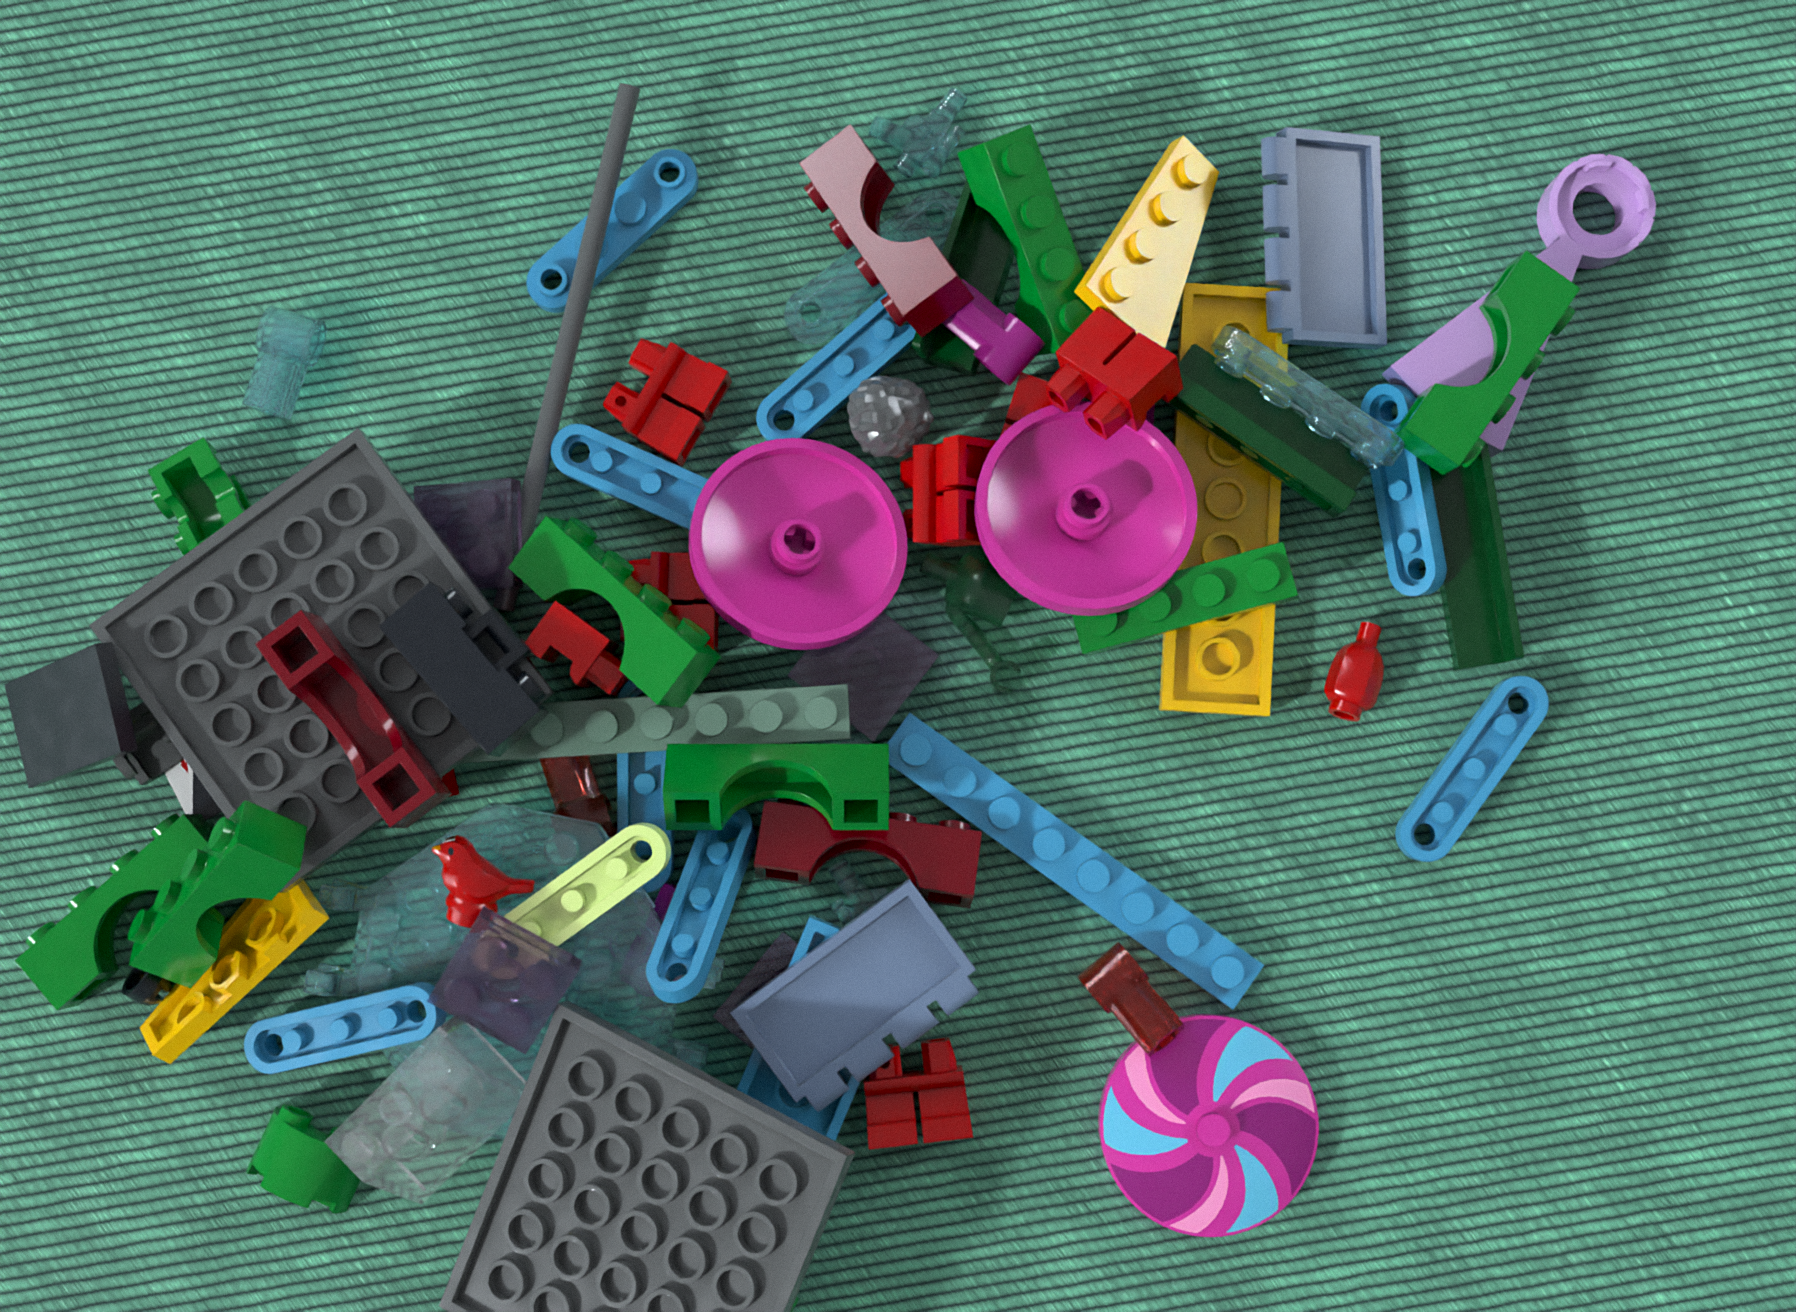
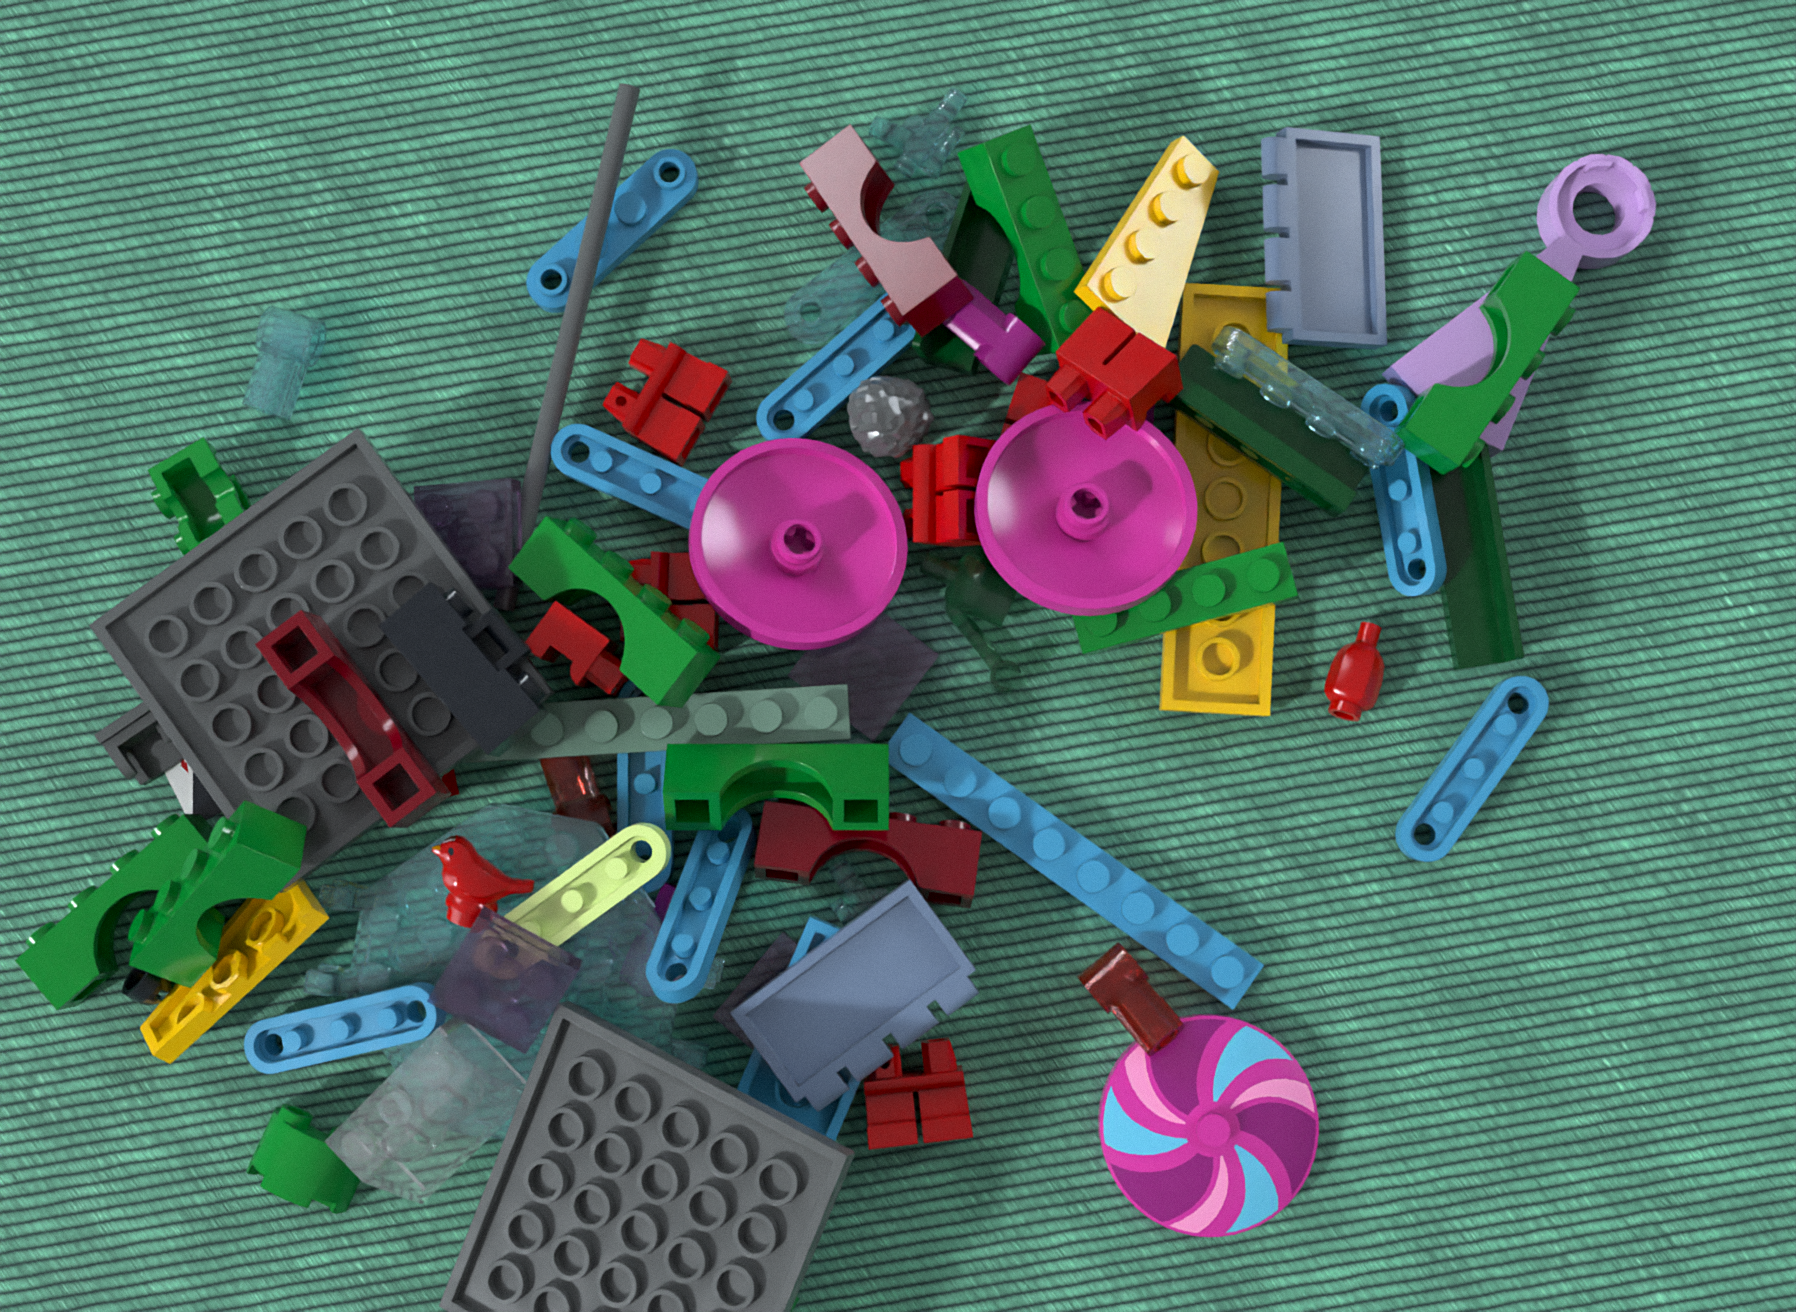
(71, 715): black tile -> none

